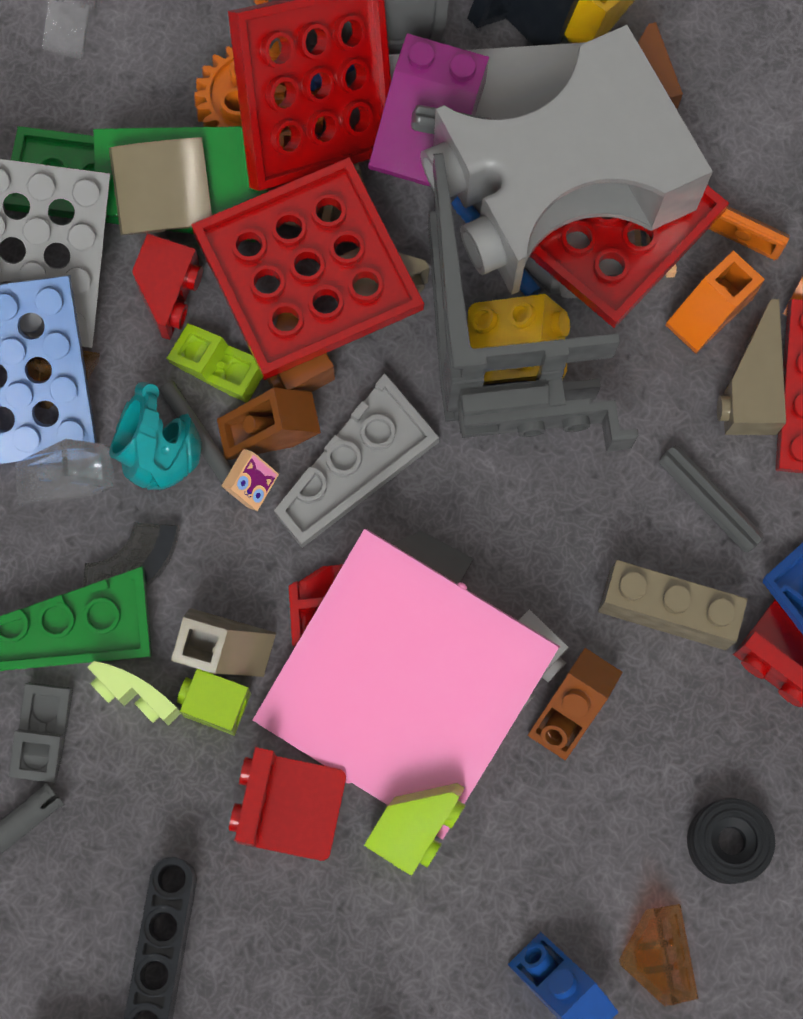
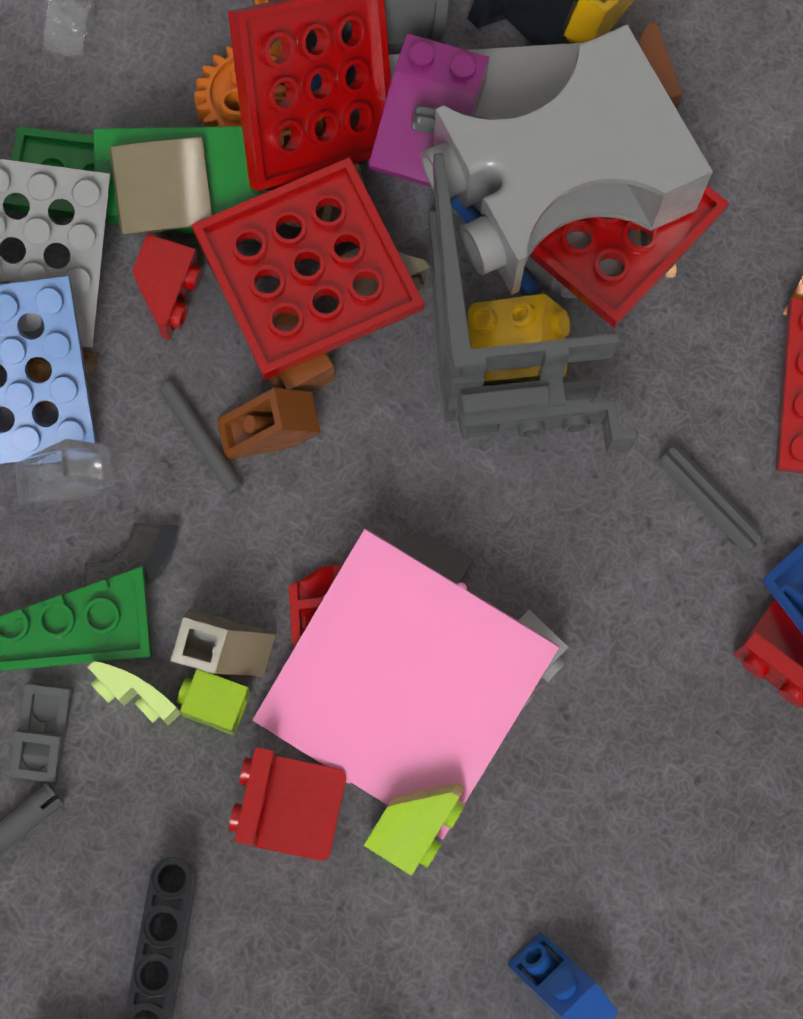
(148, 453): teal helmet -> none
(215, 362): lime slope -> none
(250, 479): tile -> none
(364, 456): light grey wing -> none
(575, 704): dark orange slope -> none
(661, 956): clear orange slope -> none
(672, 605): dark tan brick -> none
(715, 301): orange slope -> none
(751, 233): orange slope -> none
(755, 392): dark tan slope -> none
(756, 834): black tyre -> none

